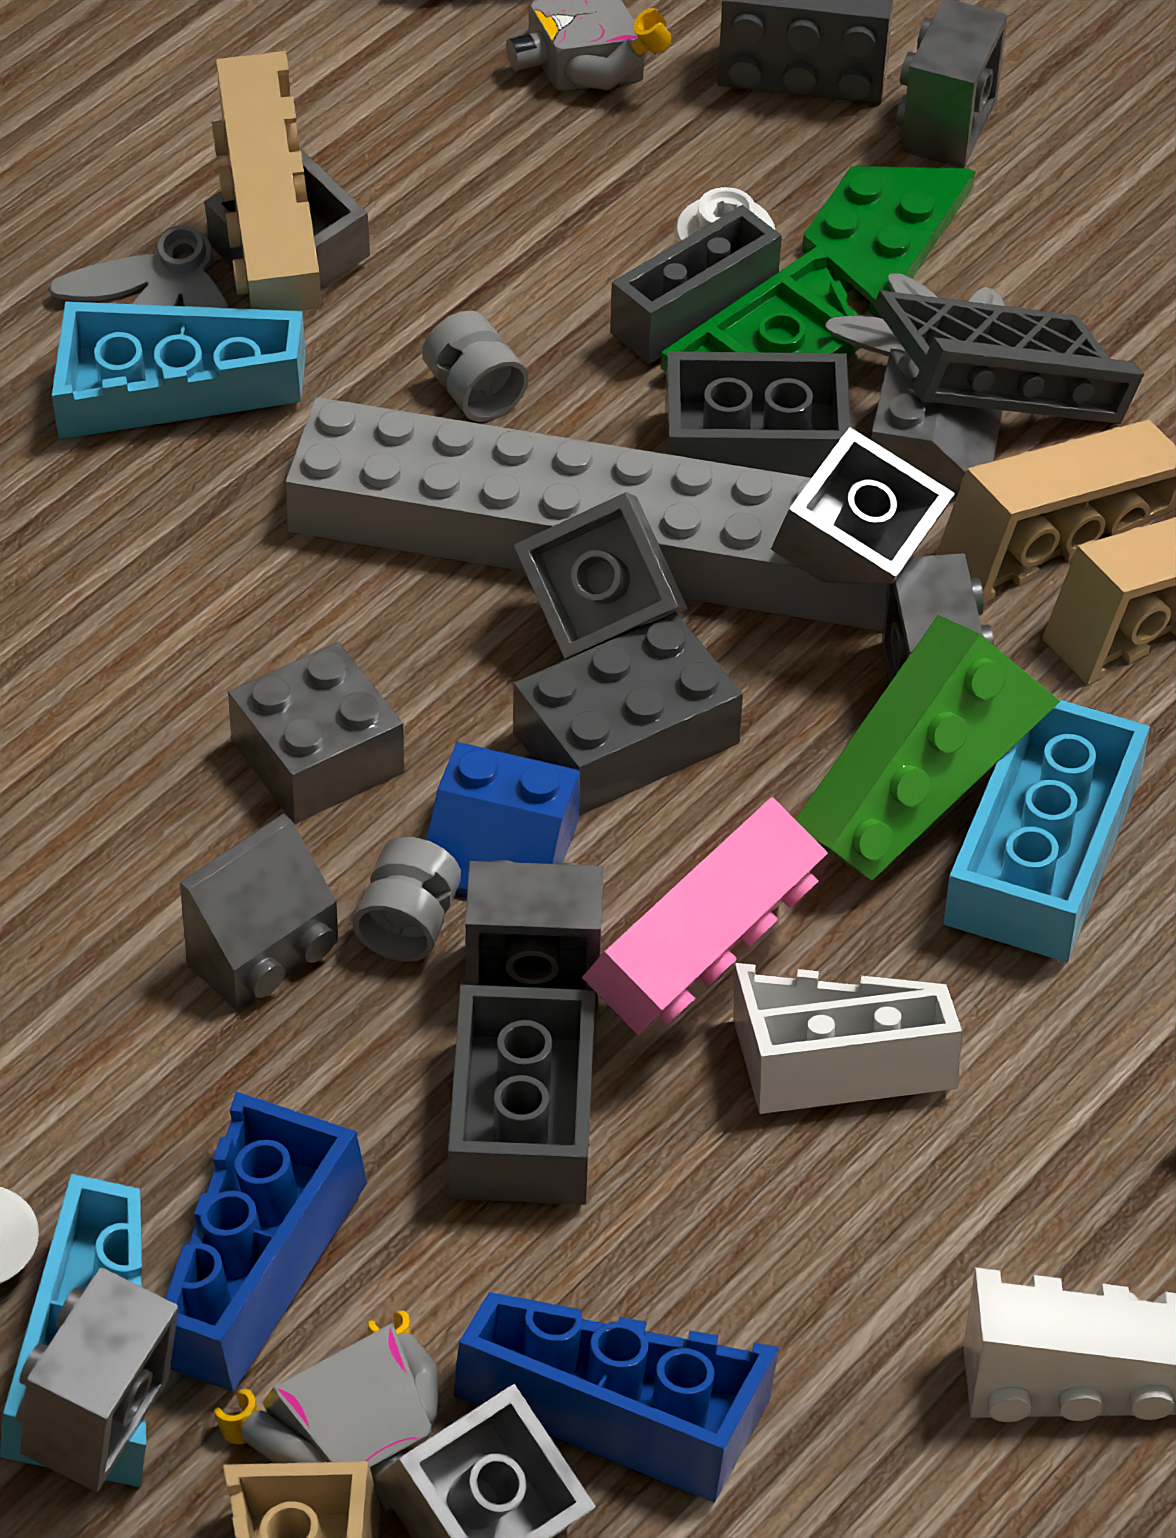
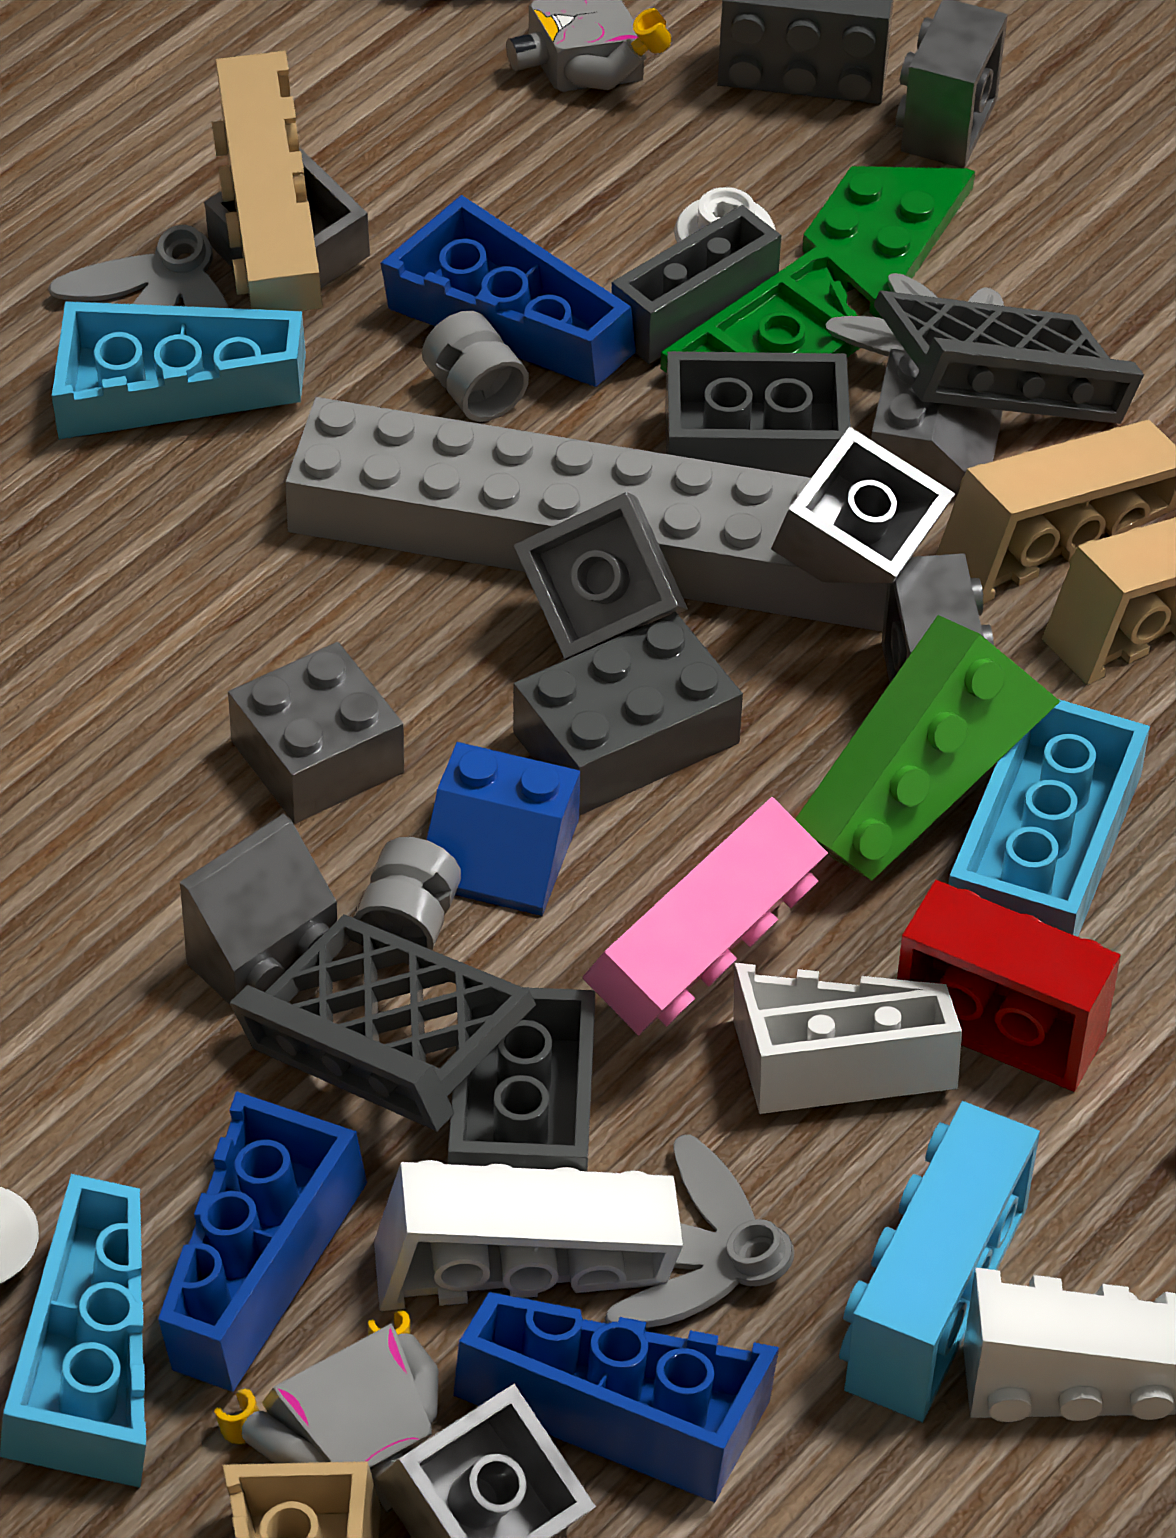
(96, 1377): flat silver brick -> none
(350, 1052): none -> dark grey fence
(522, 1231): none -> white wedge
(526, 293): none -> blue wedge
(532, 924): flat silver brick -> none
(738, 1252): none -> light grey plant
(920, 1295): none -> medium azure brick
(1013, 982): none -> red brick

